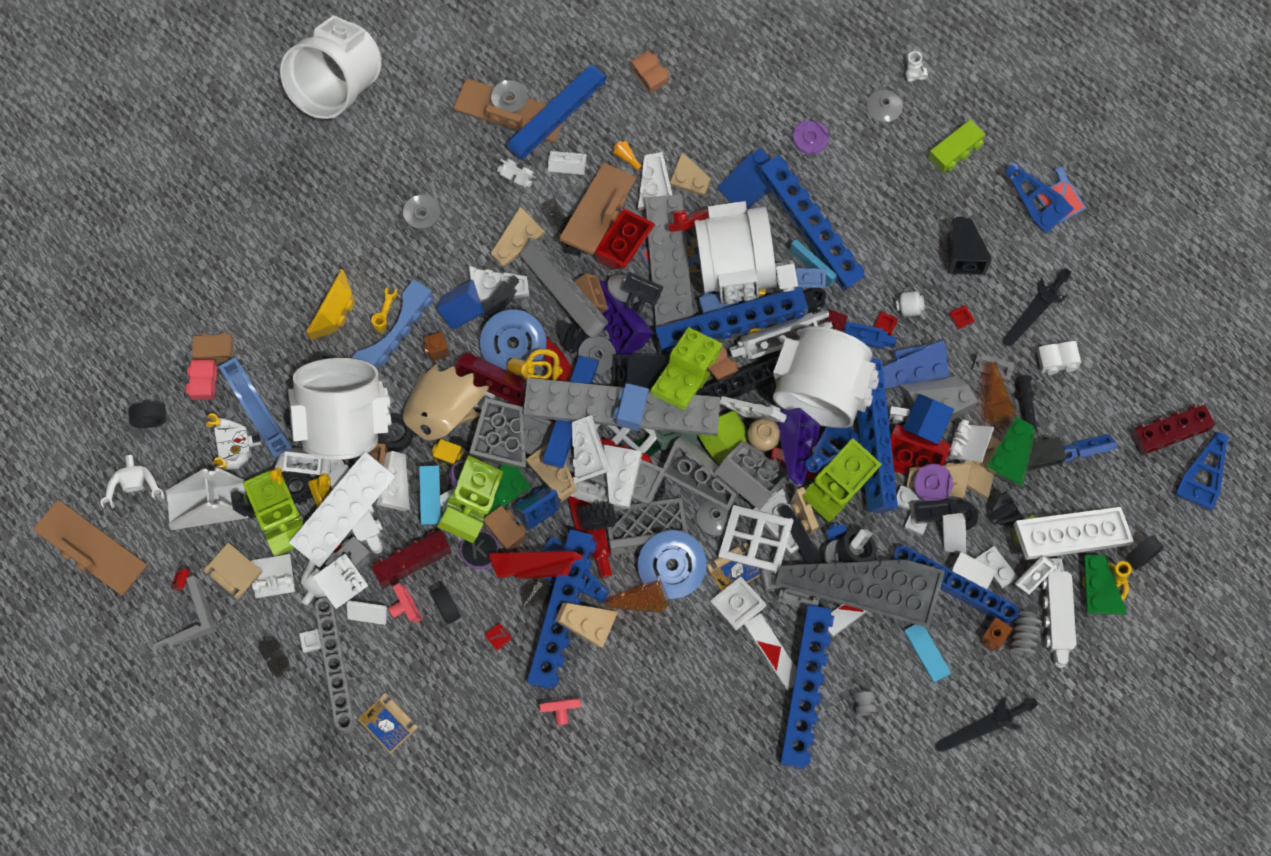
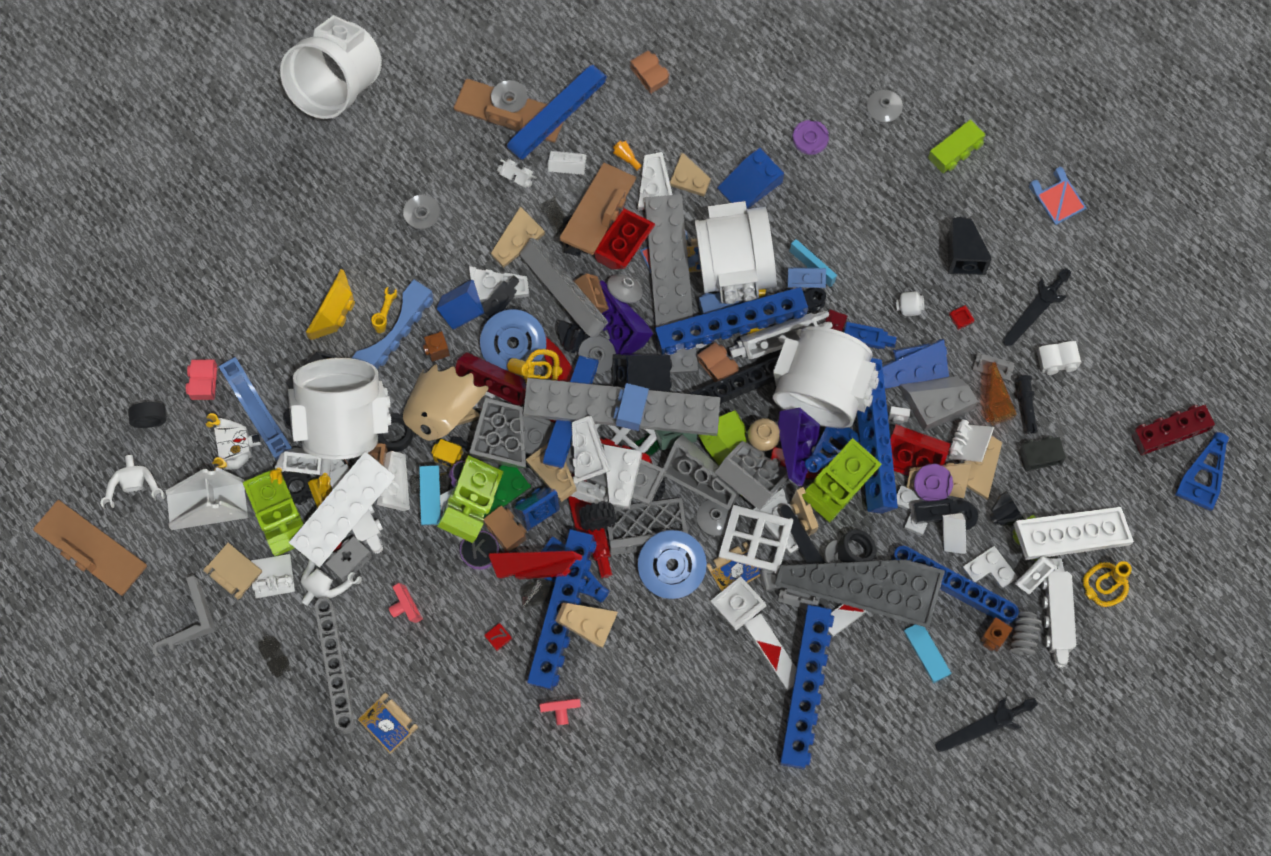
(180, 579): red tile -> none
(213, 347): medium nougat brick -> none
(242, 504): black plate -> none
(310, 641): white tile -> none
(340, 581): white hinge -> none
(367, 612): white slope -> none
(411, 559): dark red brick -> none
(445, 604): black tyre -> none
(642, 289): black hinge -> none
(643, 598): clear orange slope -> none
(683, 221): red hinge -> none
(687, 369): lime piece -> none
(753, 411): white wing -> none
(786, 276): white brick -> none
(801, 219): blue brick -> none
(835, 531): blue plate -> none
(861, 538): white tile -> none
(865, 701): light grey wheel -> none
(886, 322): red tile -> none
(915, 67): white plate -> none
(928, 418): blue slope -> none
(973, 570): white slope -> none
(1013, 453): green wedge -> none
(1052, 214): blue plate -> none
(1090, 446): blue plate -> none
(1100, 588): green wing -> none
(1144, 552): black tyre -> none

